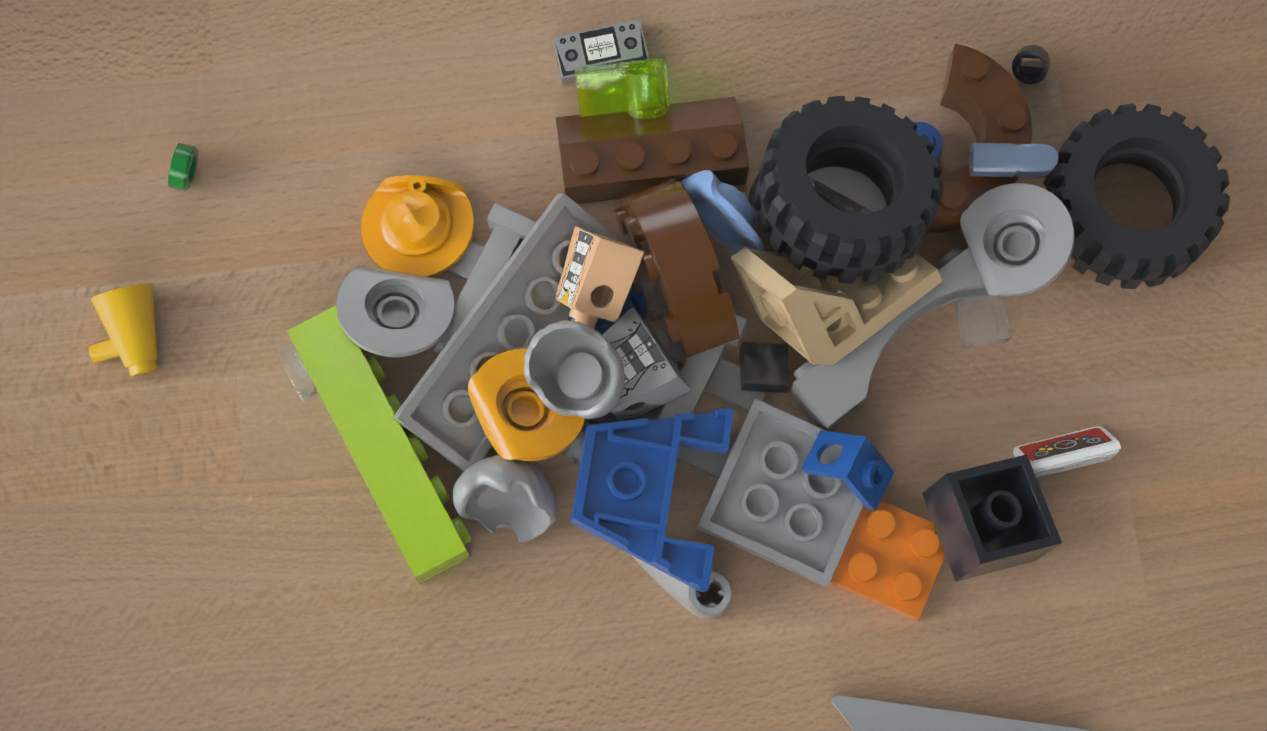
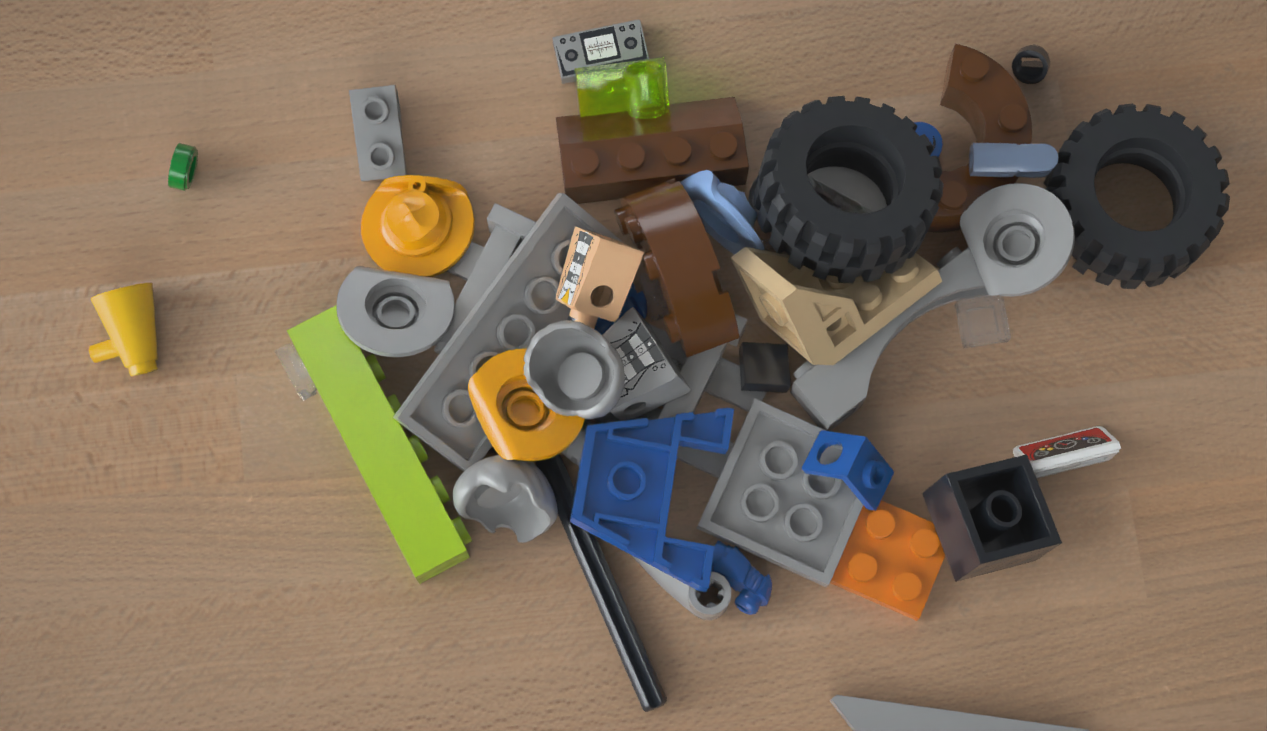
(378, 132): none -> light grey plate
(605, 590): none -> black axle
(735, 567): none -> blue arm

